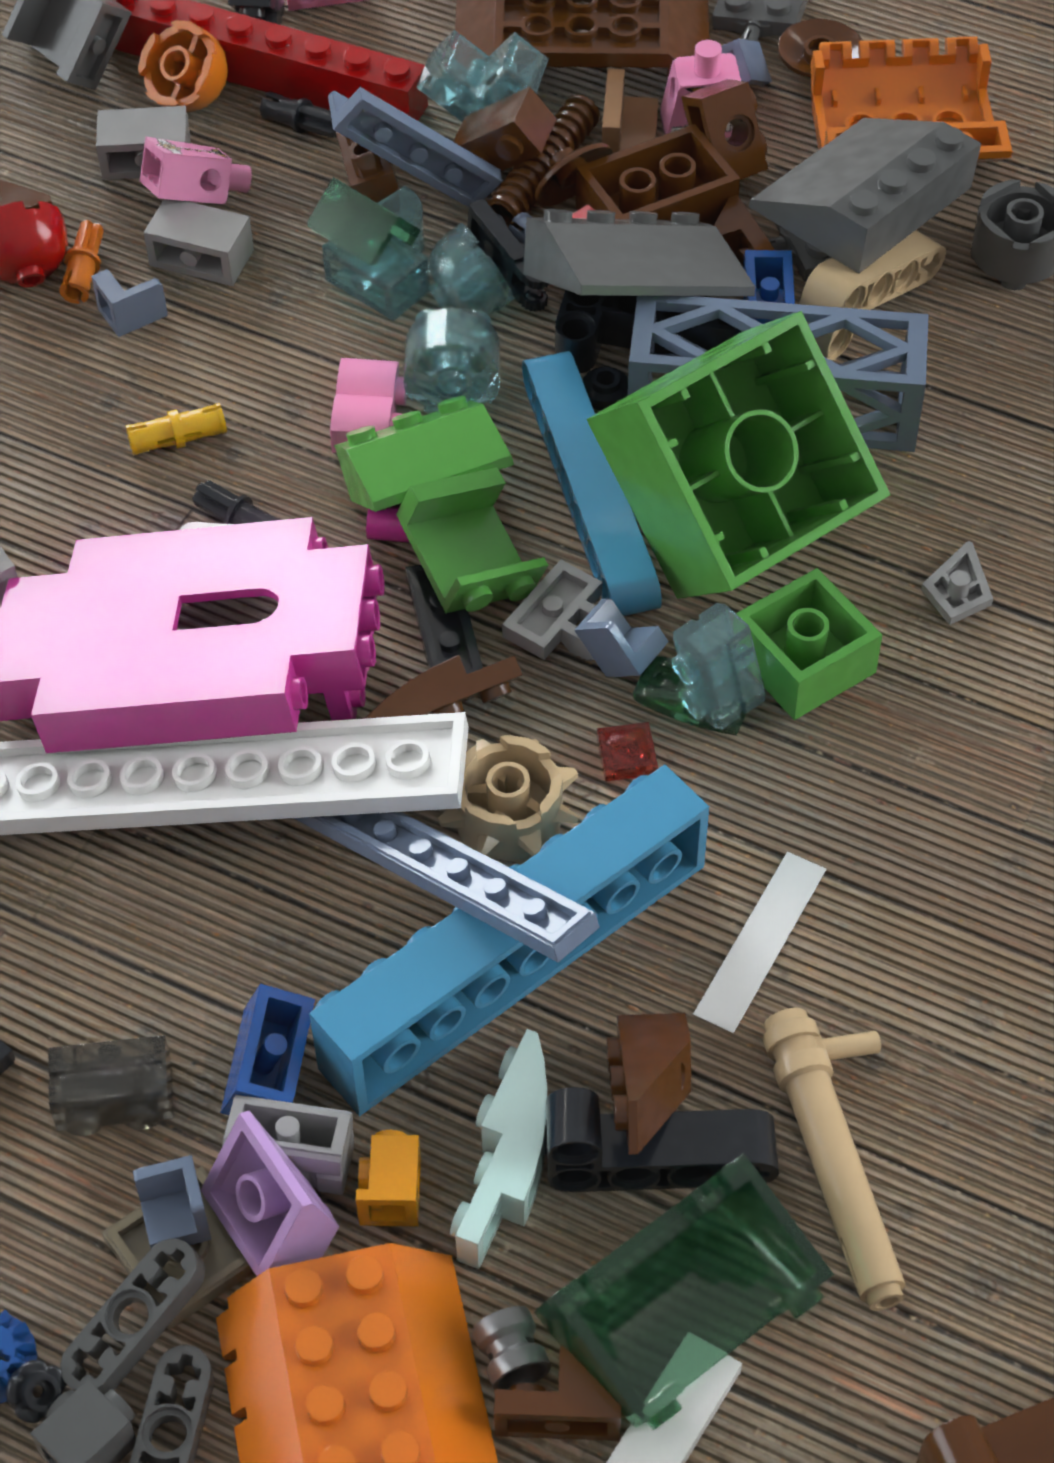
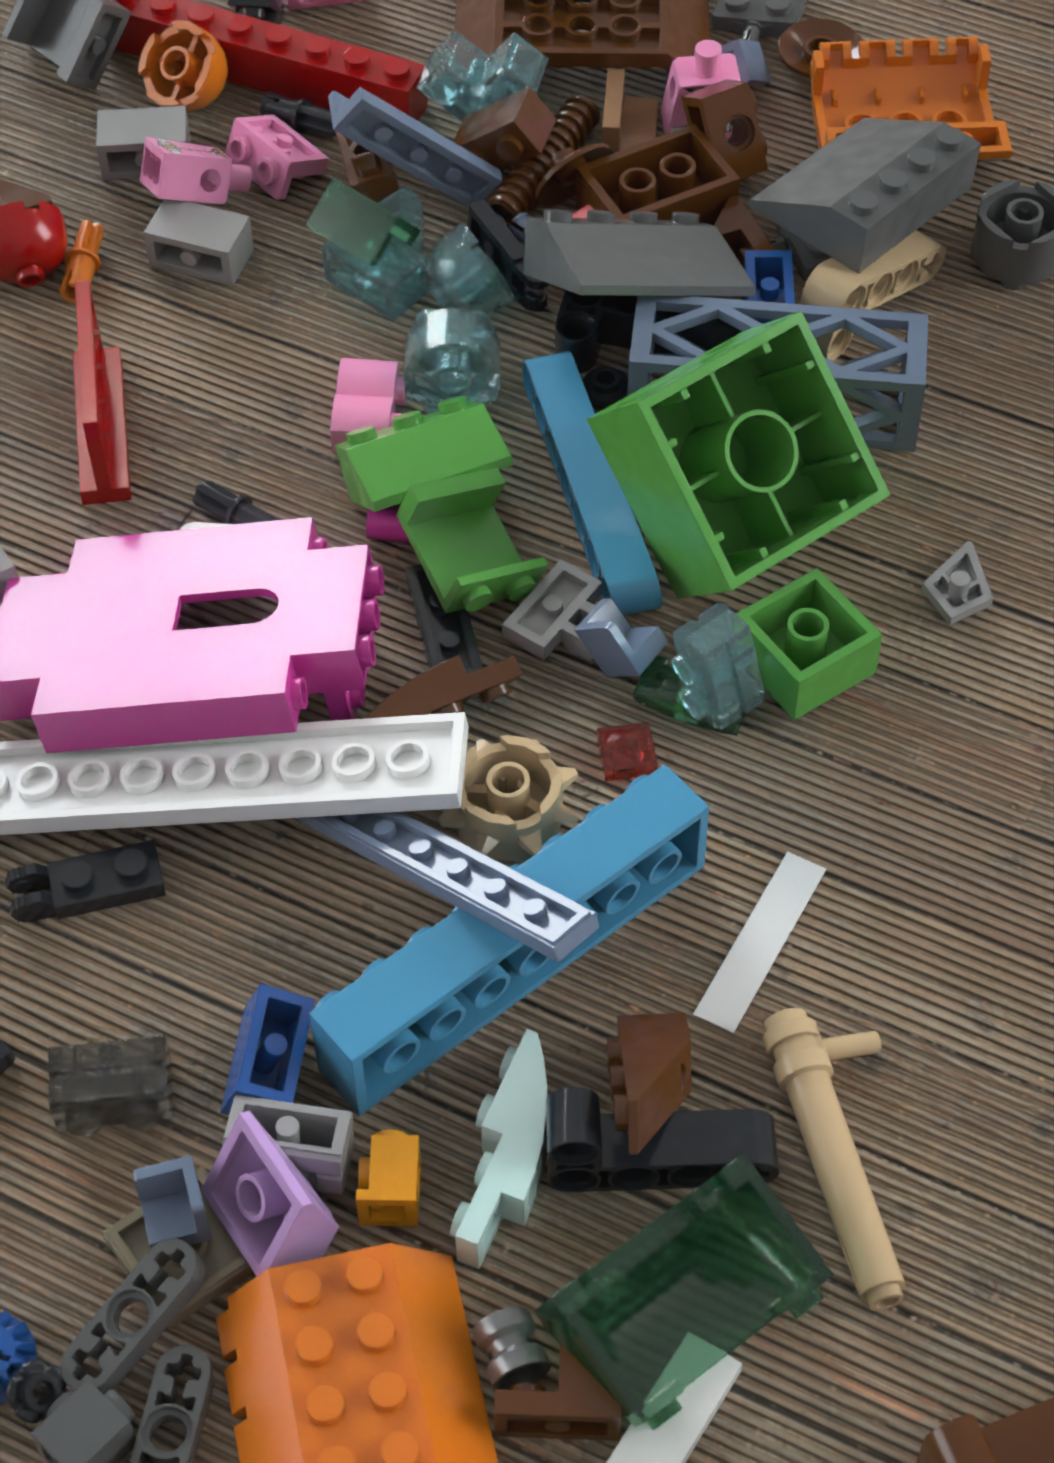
(86, 883): none -> black hinge
(99, 409): none -> red fence
(128, 308): sand blue panel -> none
(176, 429): yellow pin -> none
(273, 153): none -> bright pink bracket

